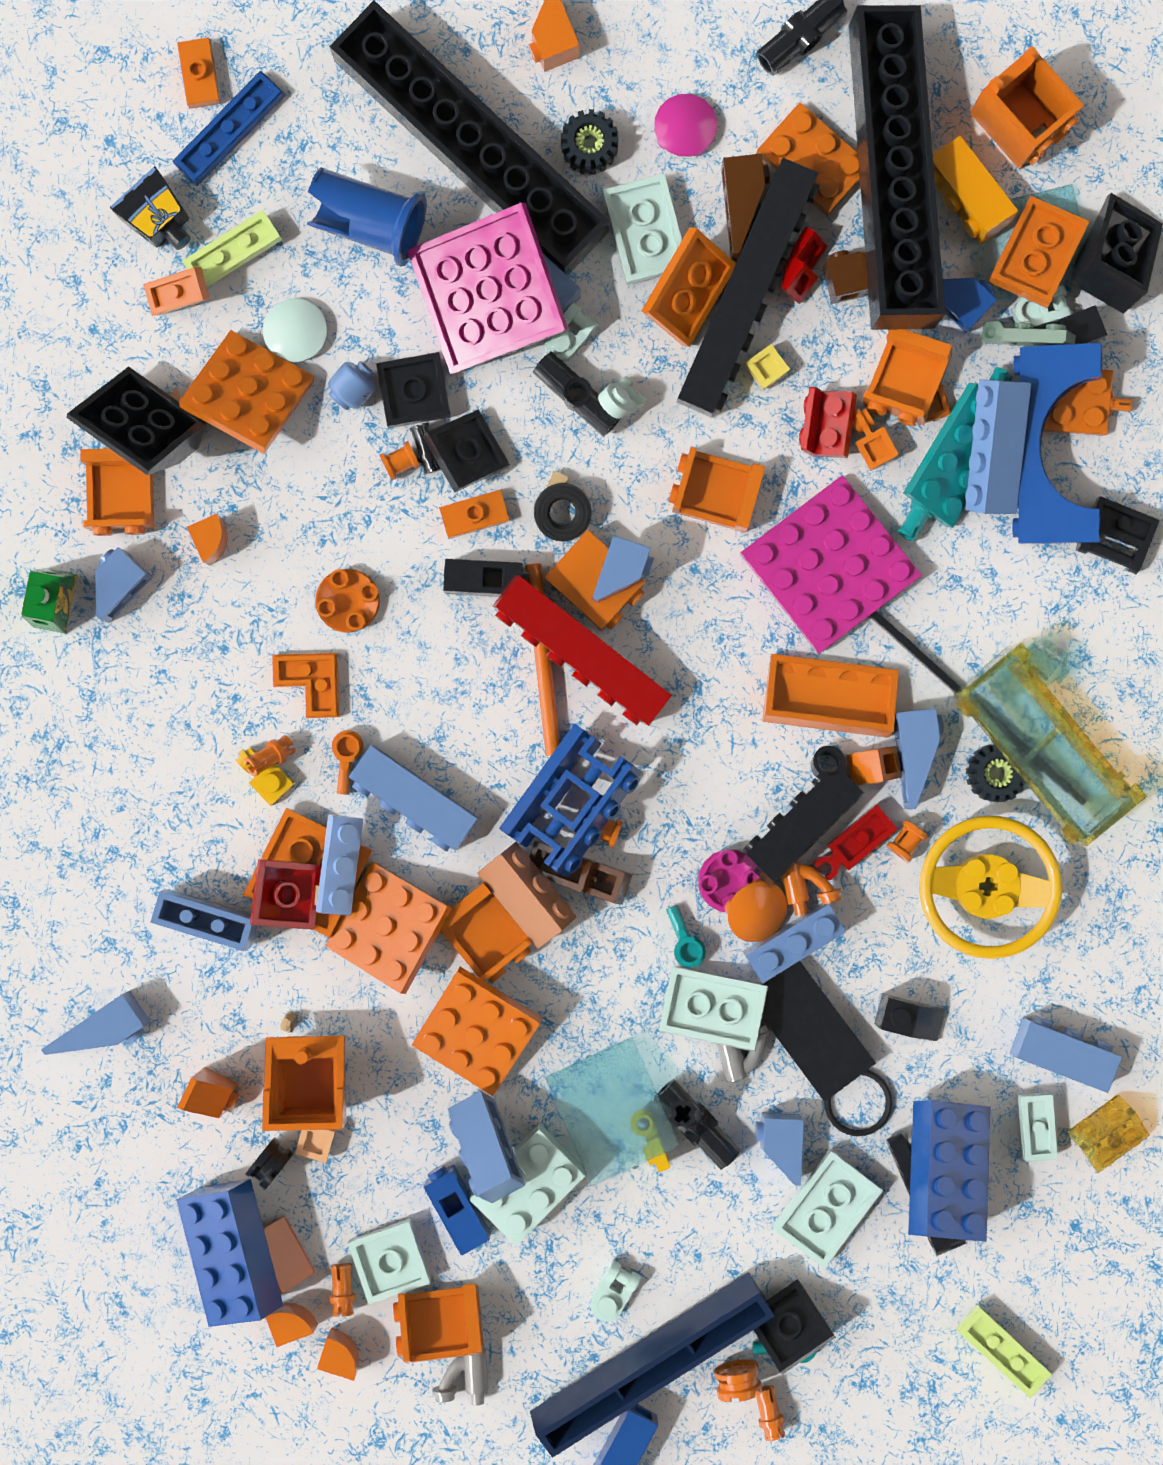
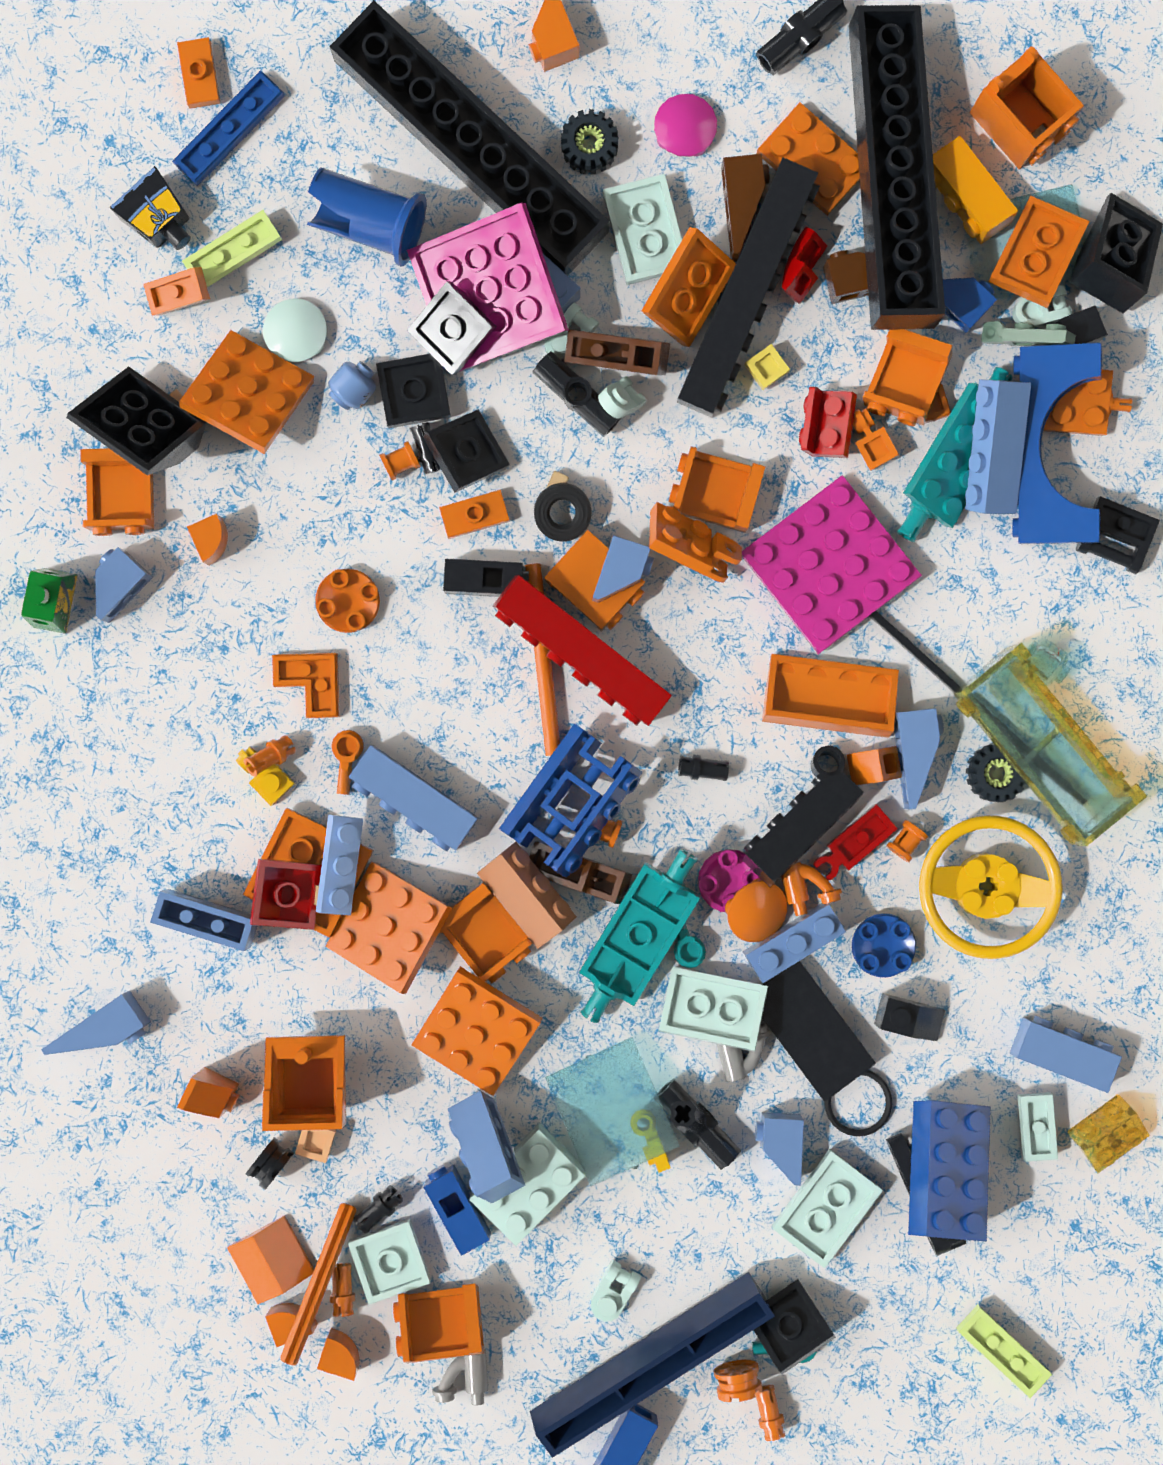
(229, 1253): brick -> none
(288, 1021): tan piece -> none
(318, 1284): none -> orange axle
(381, 1206): none -> black pin
(451, 328): none -> plate
(617, 352): none -> reddish brown slope
(639, 935): none -> teal plate
(691, 543): none -> orange plate
(703, 768): none -> black pin
(884, 945): none -> blue dish

